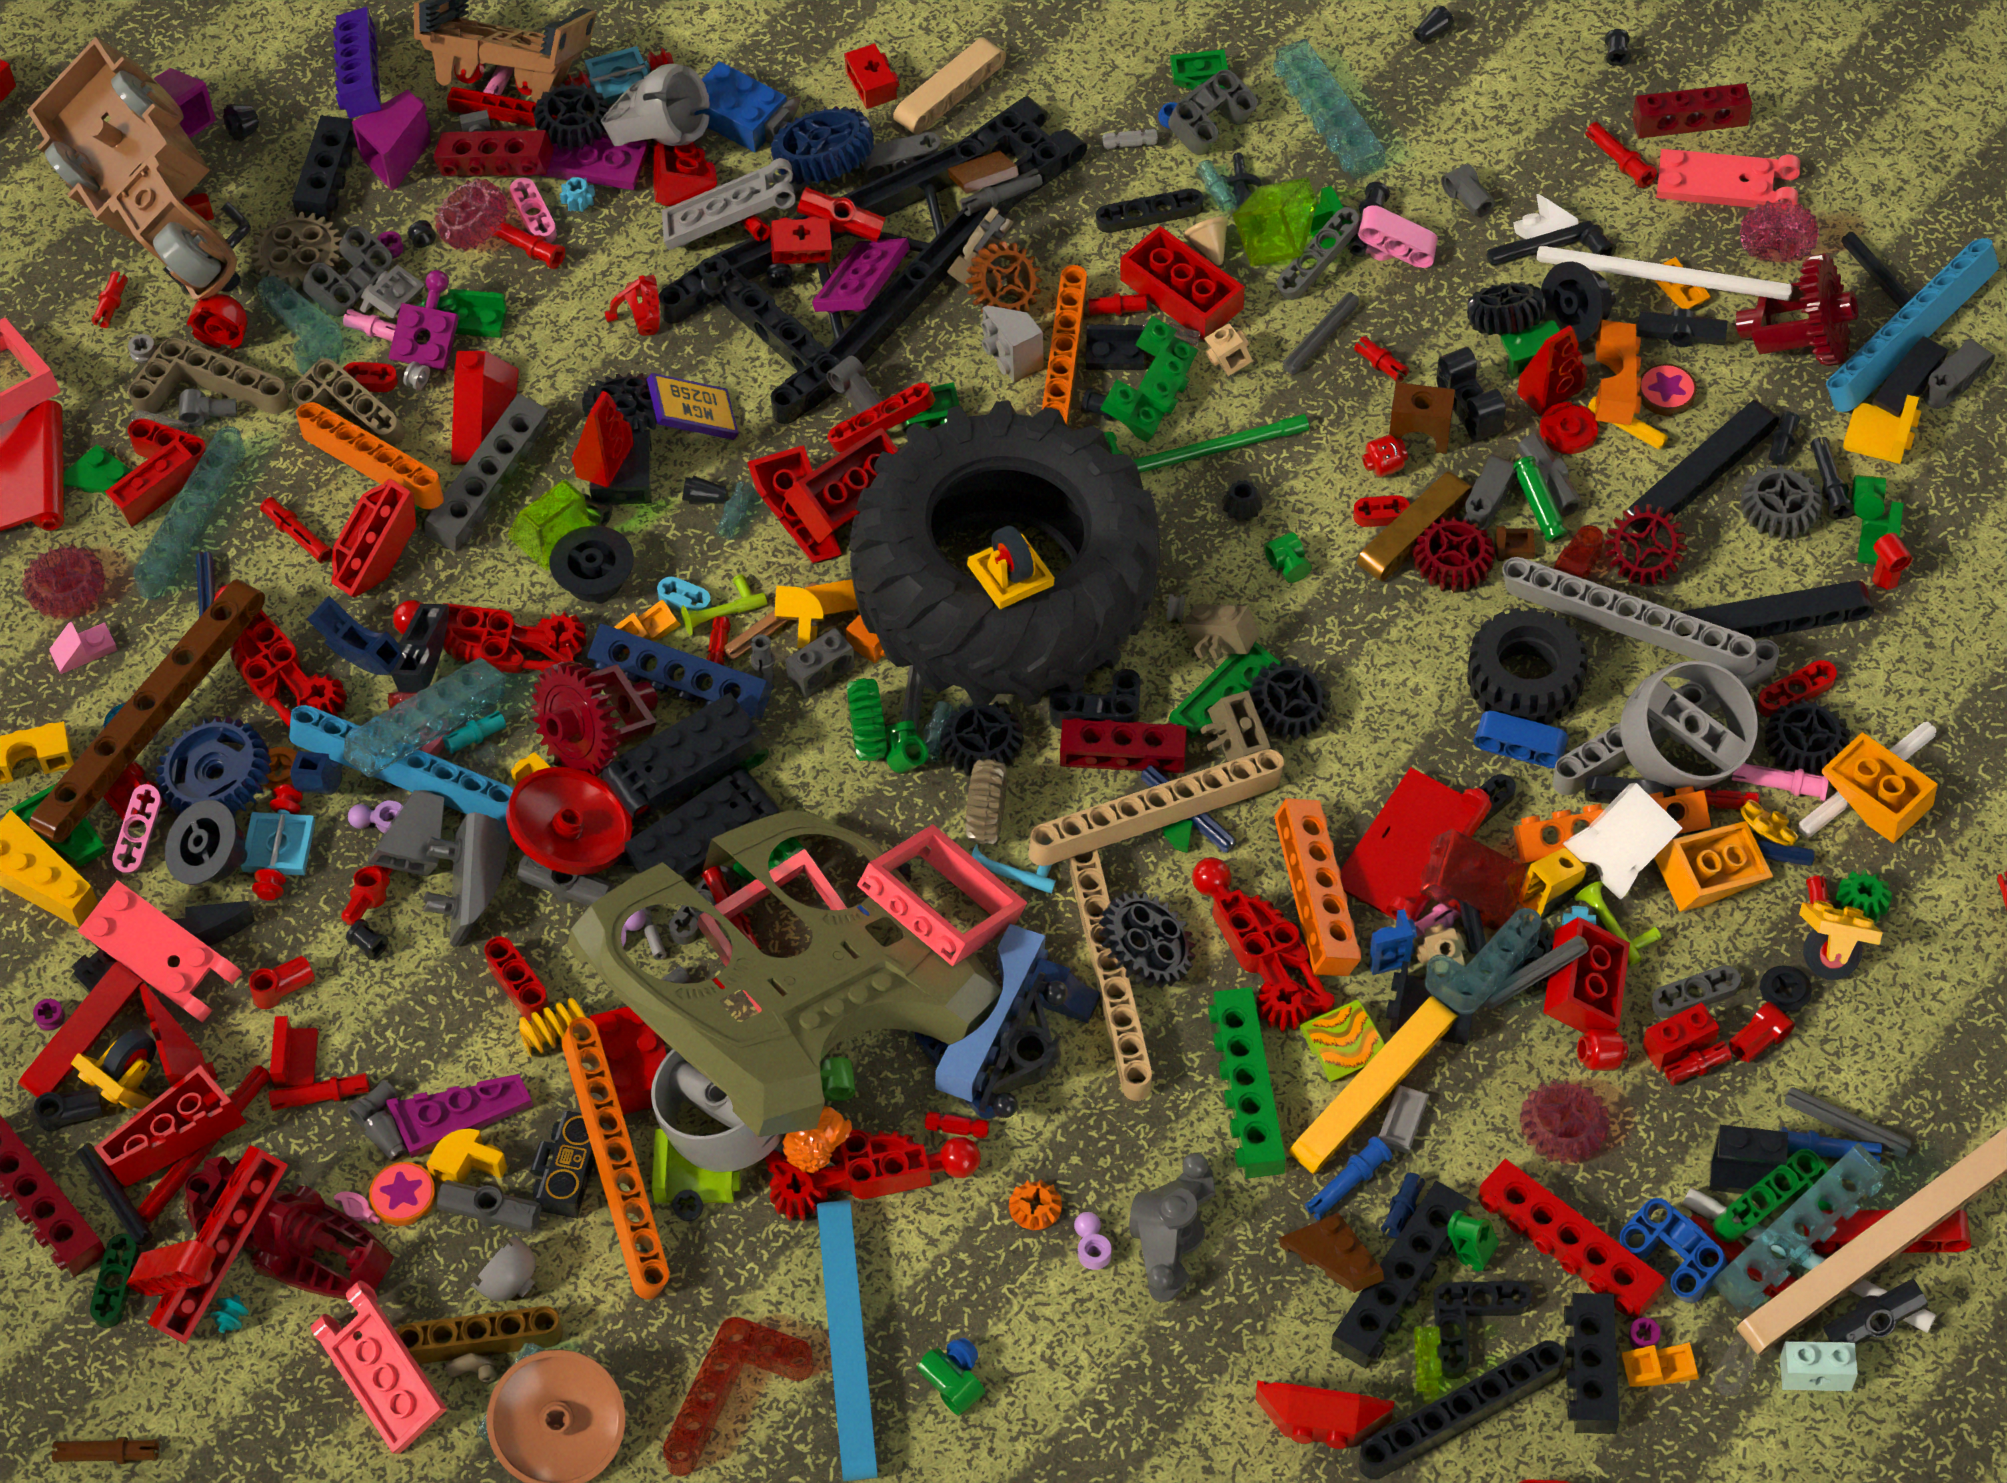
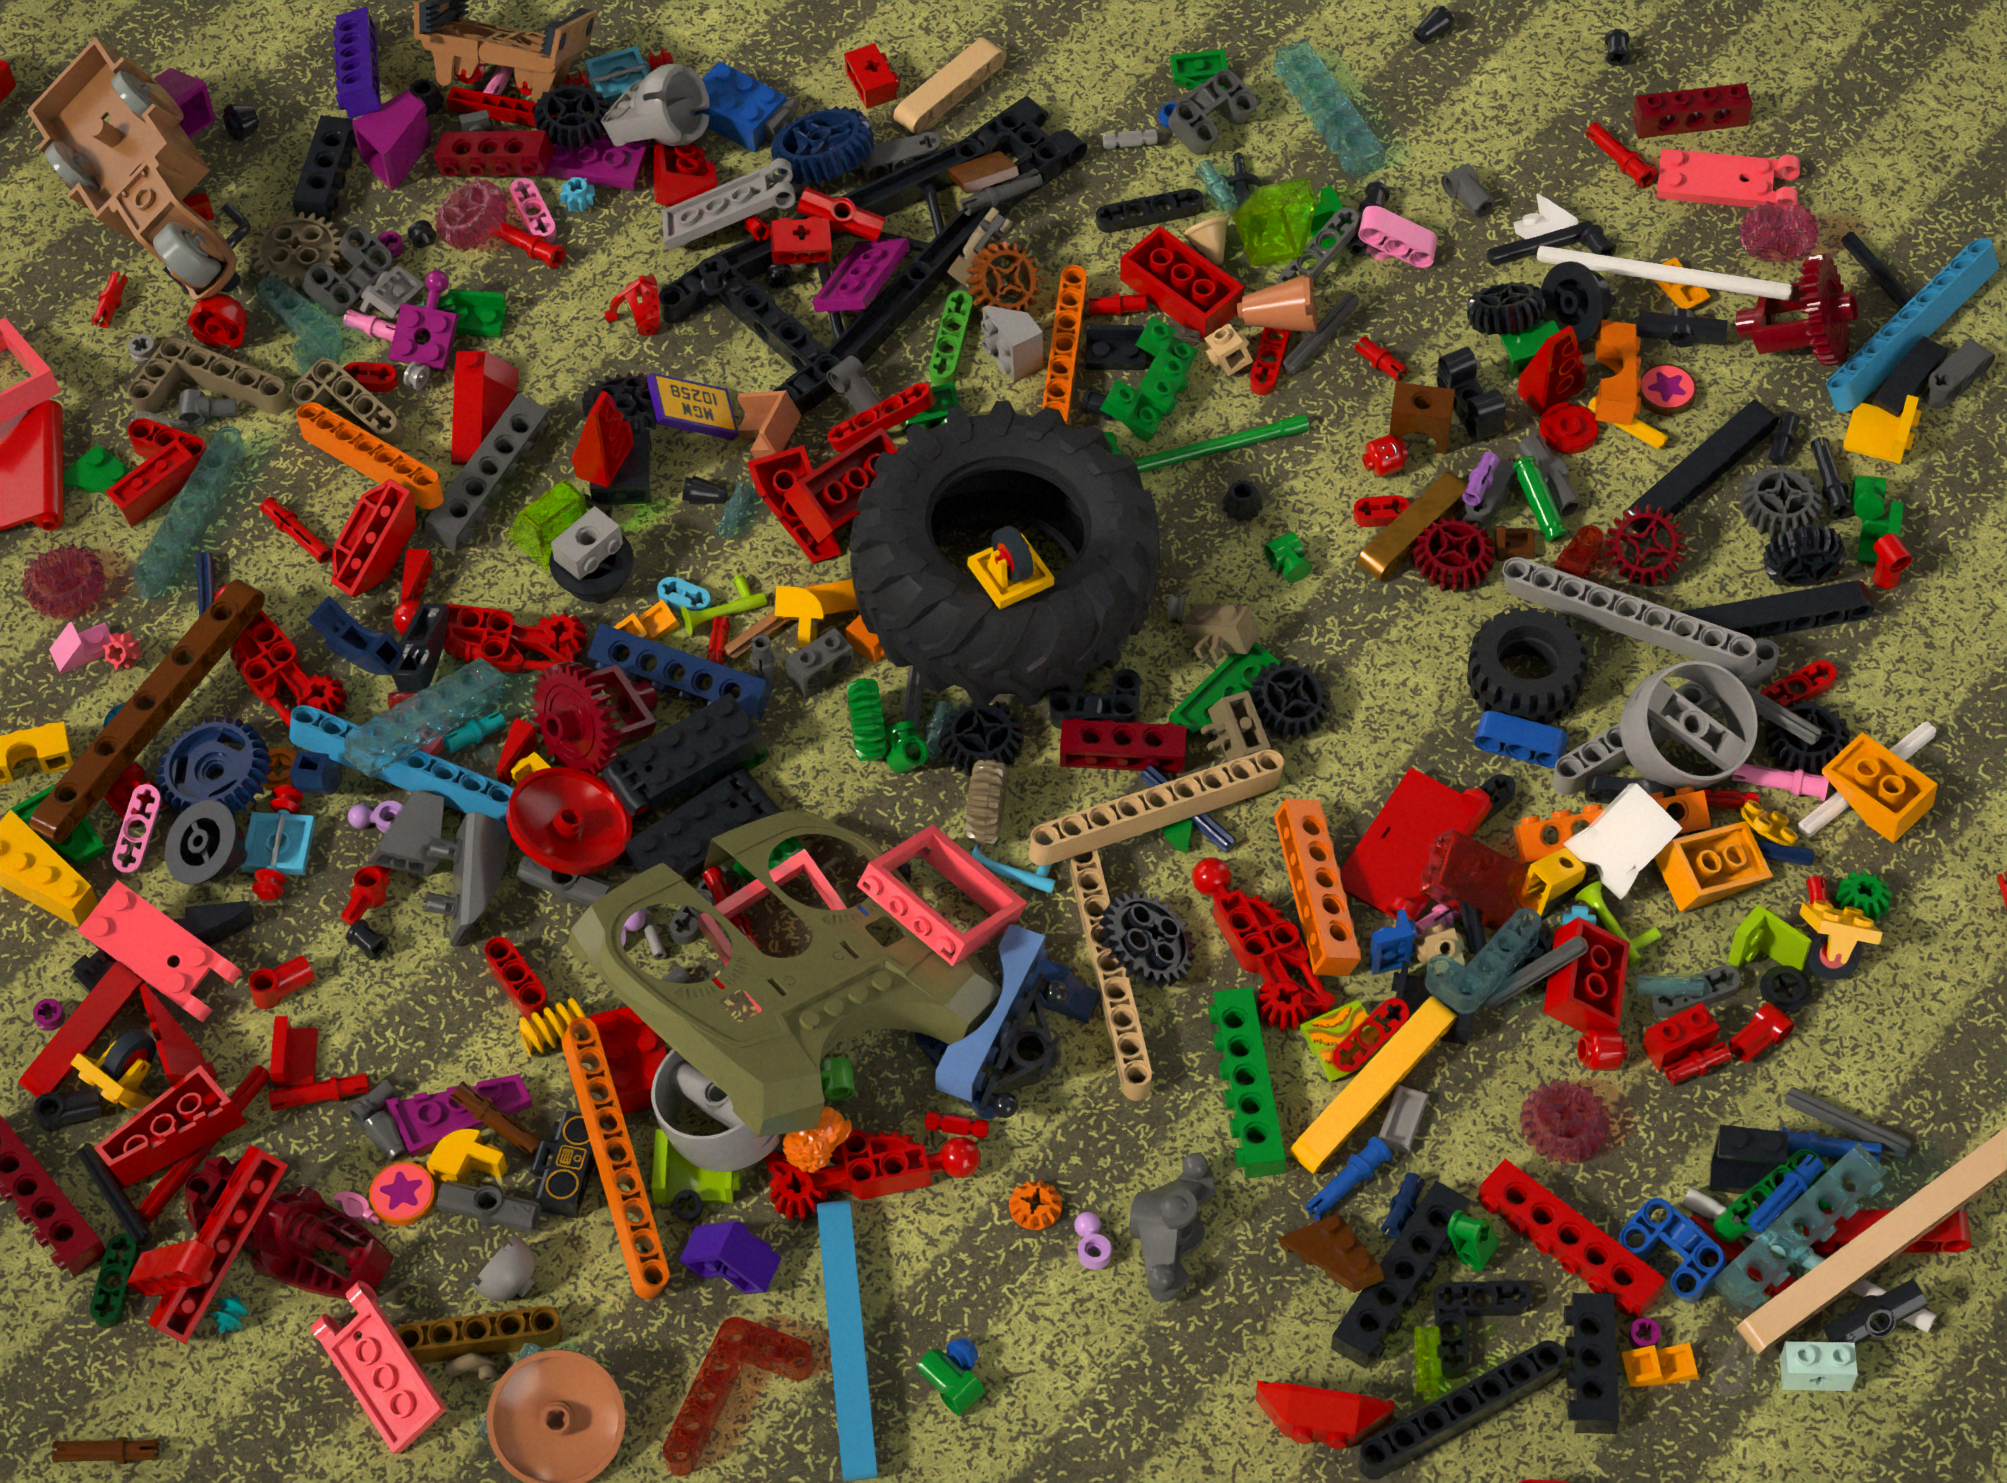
(123, 658): none -> coral gear
(416, 572): none -> red slope
(429, 94): none -> black piece
(488, 1113): none -> reddish brown pin
(519, 744): none -> red slope
(573, 546): none -> light grey brick
(731, 1253): none -> dark purple brick
(769, 419): none -> nougat panel
(952, 338): none -> bright green beam
(1273, 348): none -> red beam
(1282, 306): none -> nougat cone
(1392, 1024): none -> red beam
(1481, 478): none -> medium lavender pin
(1669, 985): none -> clear light blue pin
(1771, 935): none -> lime bracket
(1784, 717): none -> dark grey axle
(1793, 1185): none -> blue axle
(1804, 556): none -> black gear

